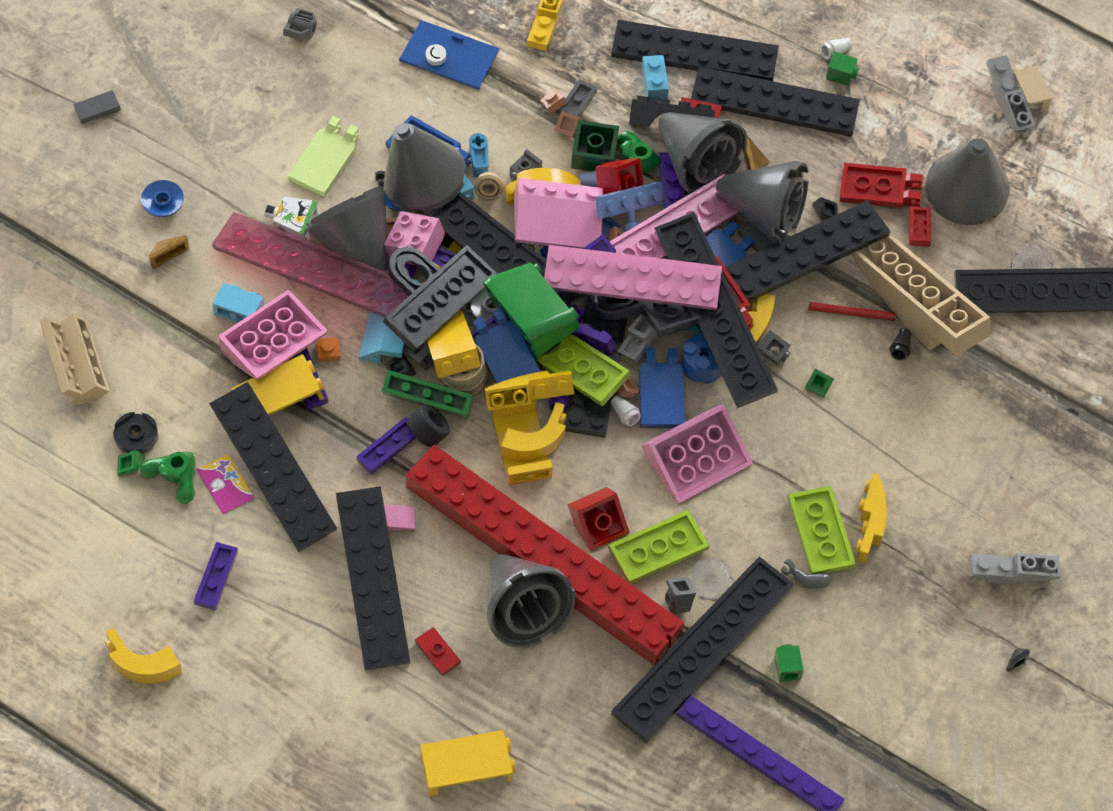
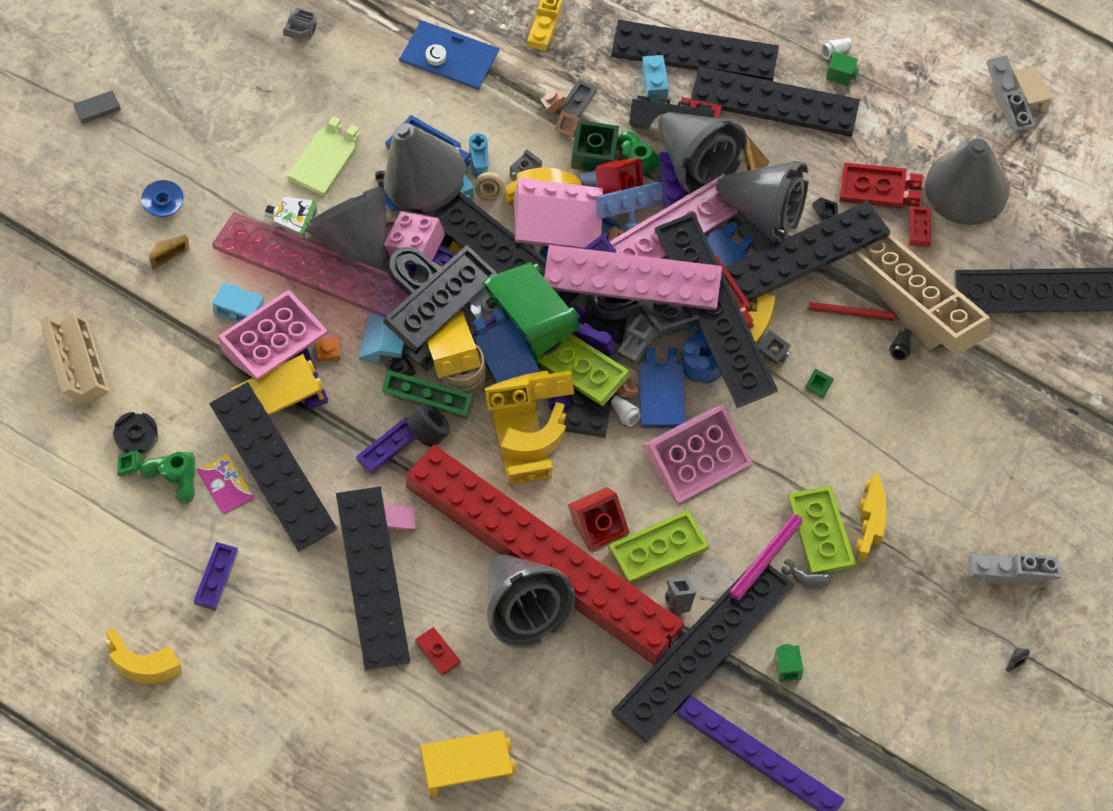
(766, 557): none -> dark pink axle

